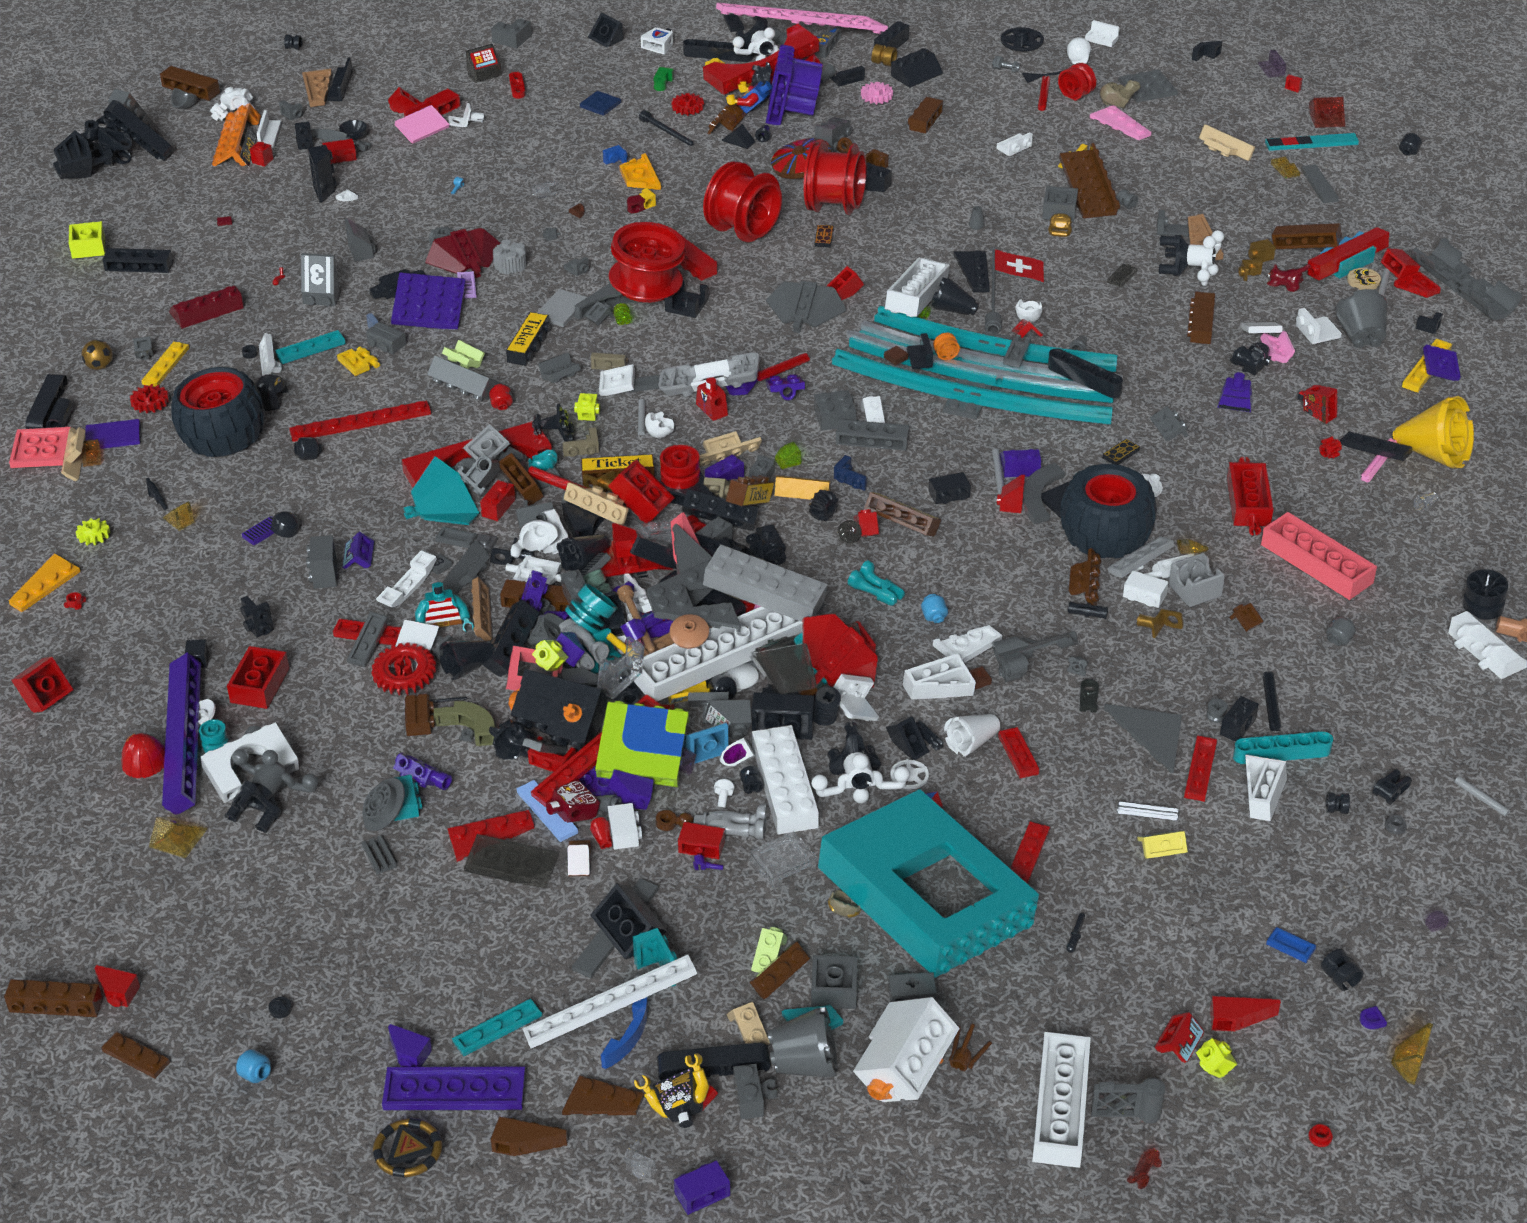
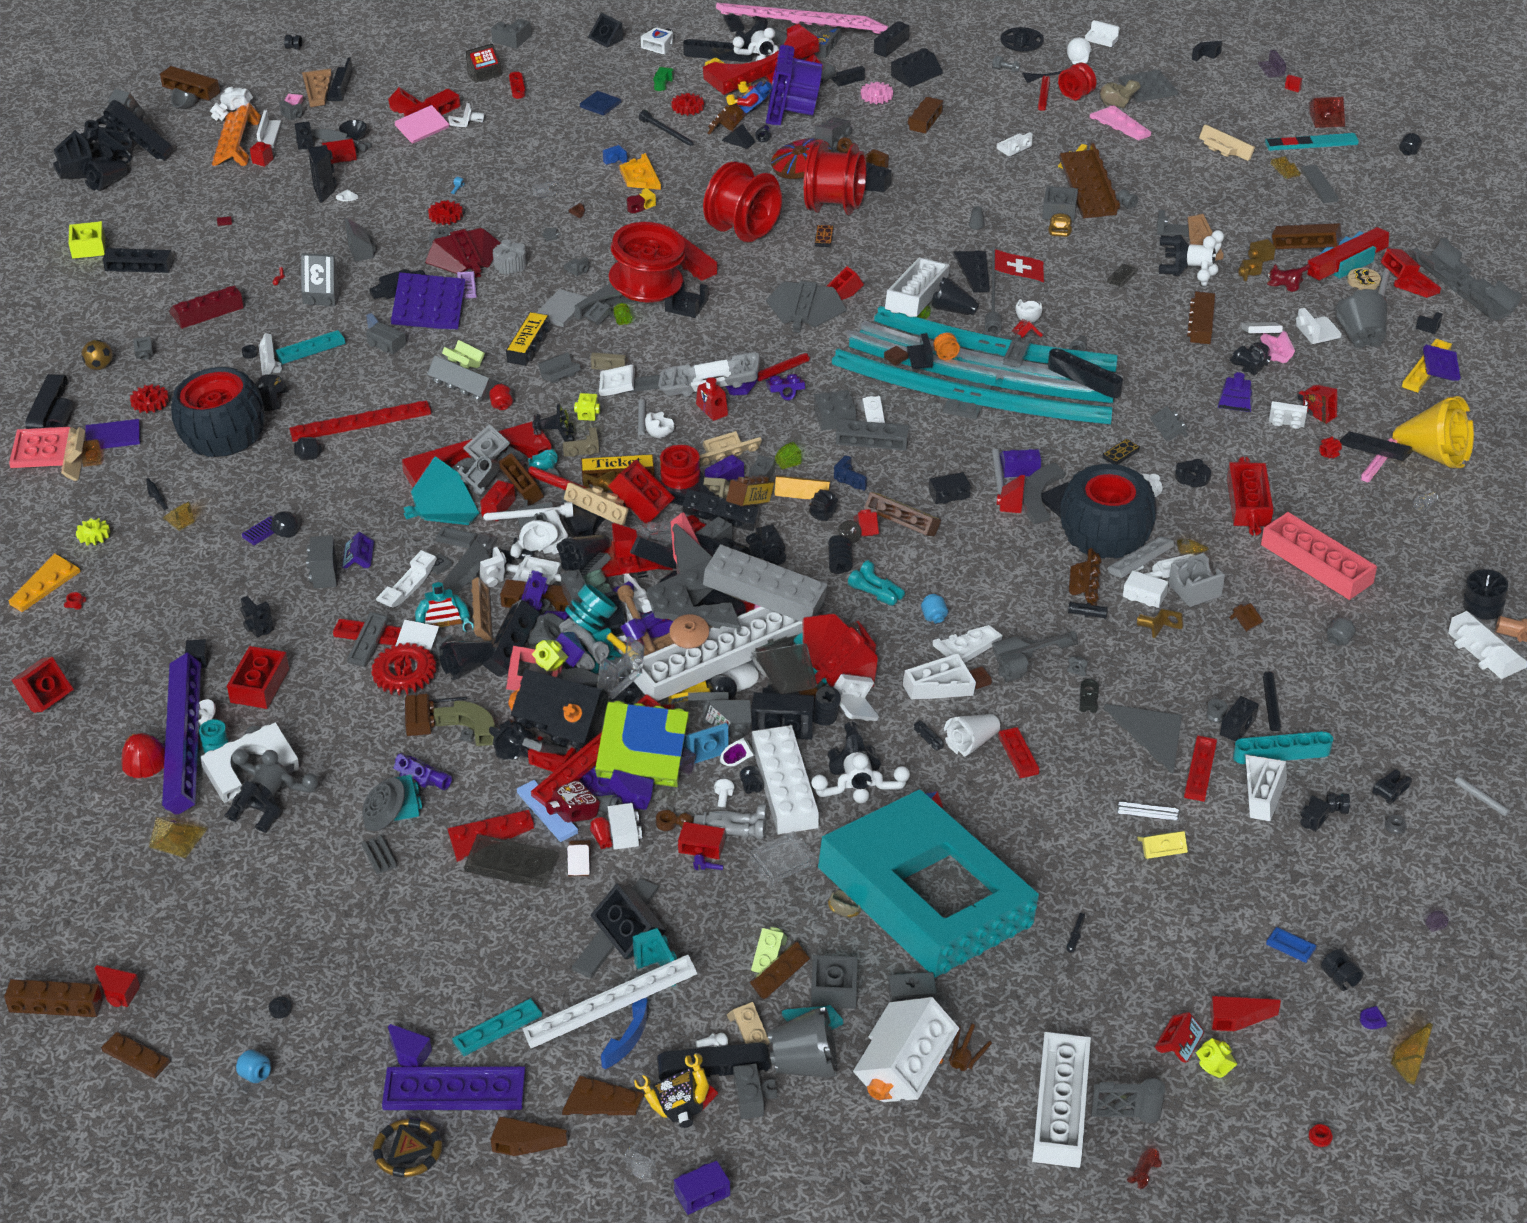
(103, 173): none -> black cone
(165, 364): yellow plate -> none
(250, 140): black sticker -> none
(294, 99): none -> bright pink plate
(358, 361): yellow plate -> none
(445, 212): none -> red gear
(493, 569): none -> white bracket
(565, 510): none -> white piece
(713, 1041): none -> white plate
(761, 74): black hair -> none
(840, 554): none -> black piece
(883, 54): pearl gold wheel -> none
(907, 737): black slope -> none
(913, 773): white wheel -> none
(1030, 850): red plate -> none
(1185, 469): none -> black plate
(1288, 414): none -> white bracket
(1315, 814): none -> black brick

